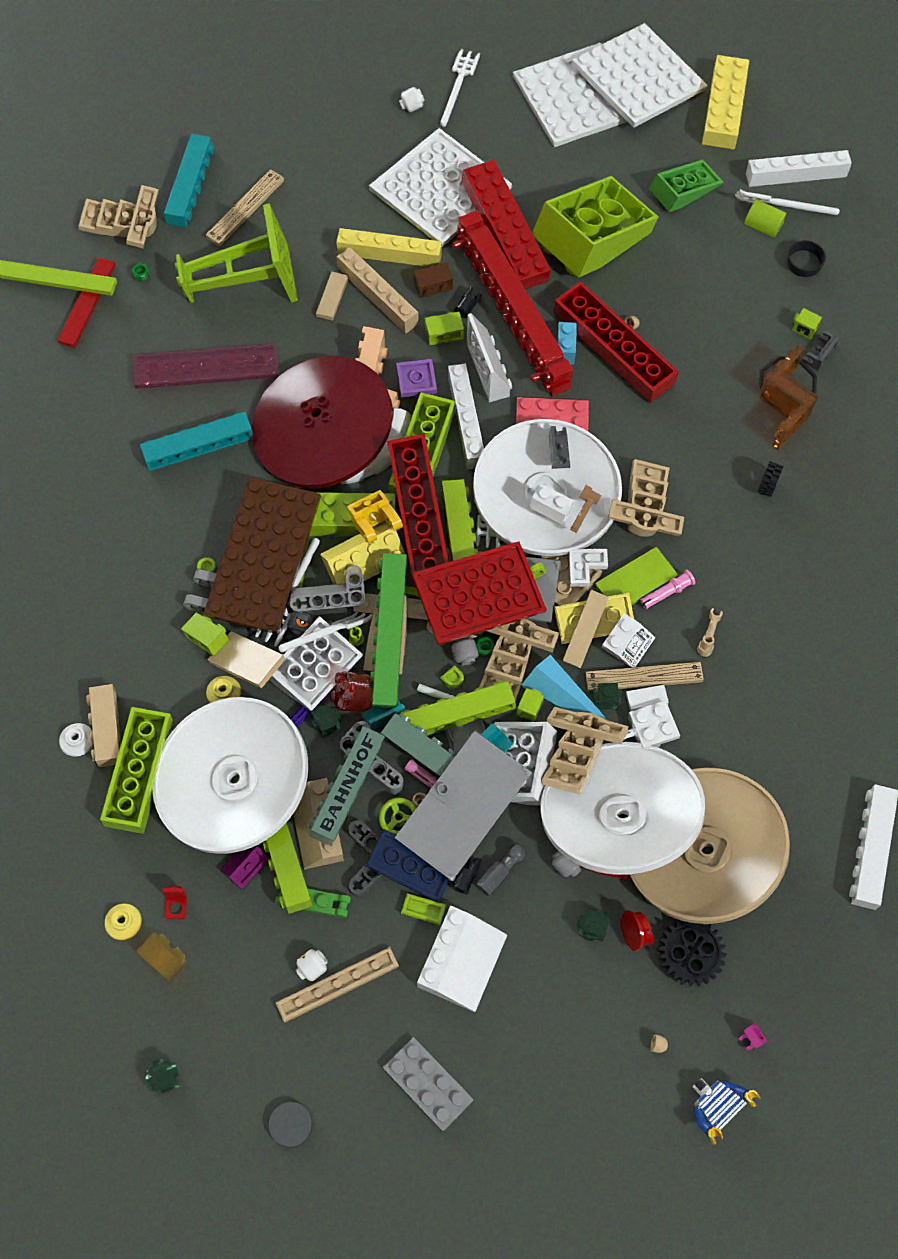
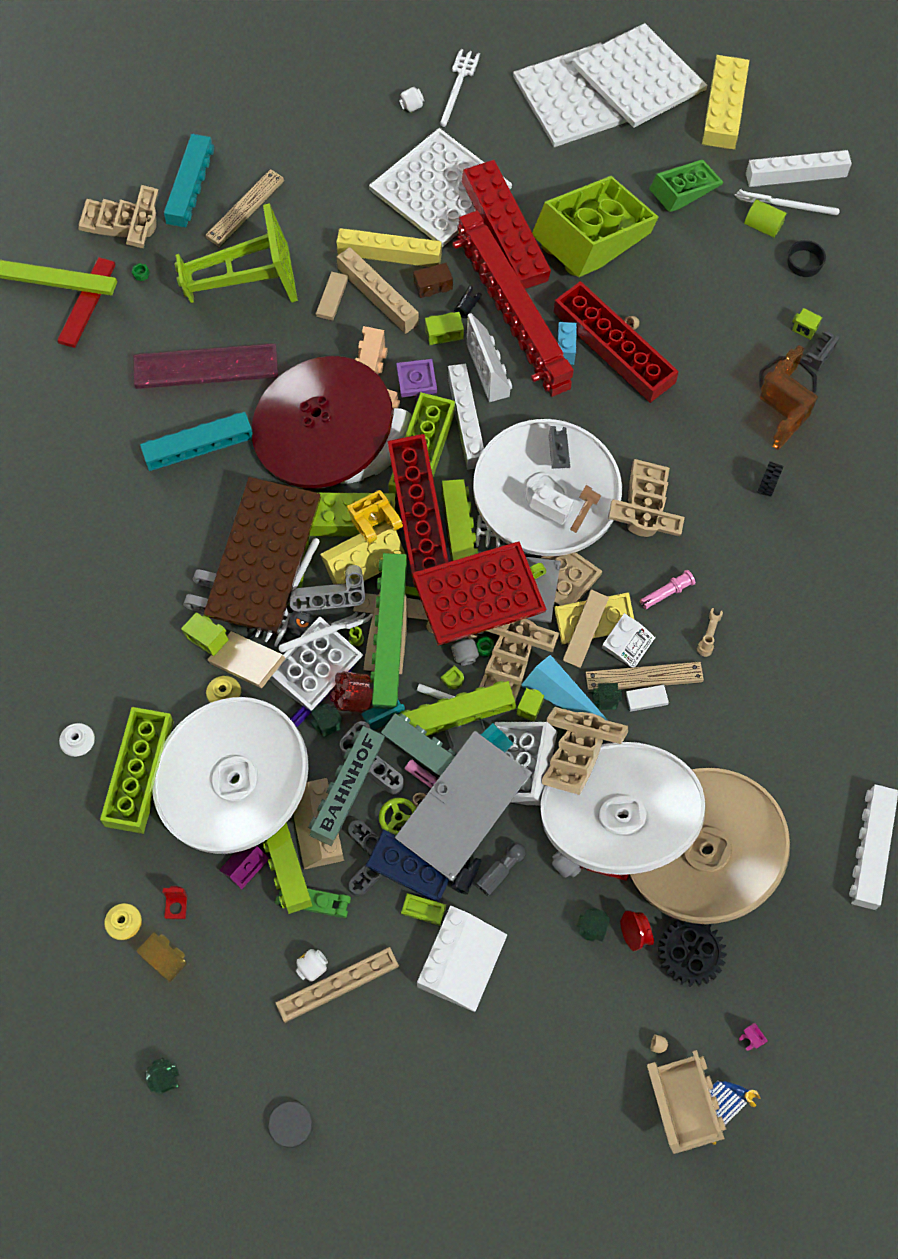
(105, 724): tan brick -> none
(207, 564): lime tile -> none
(428, 1084): light grey plate -> none
(565, 410): coral plate -> none
(581, 561): white plate -> none
(638, 577): lime tile -> none
(652, 725): white plate -> none
(687, 1103): none -> tan panel

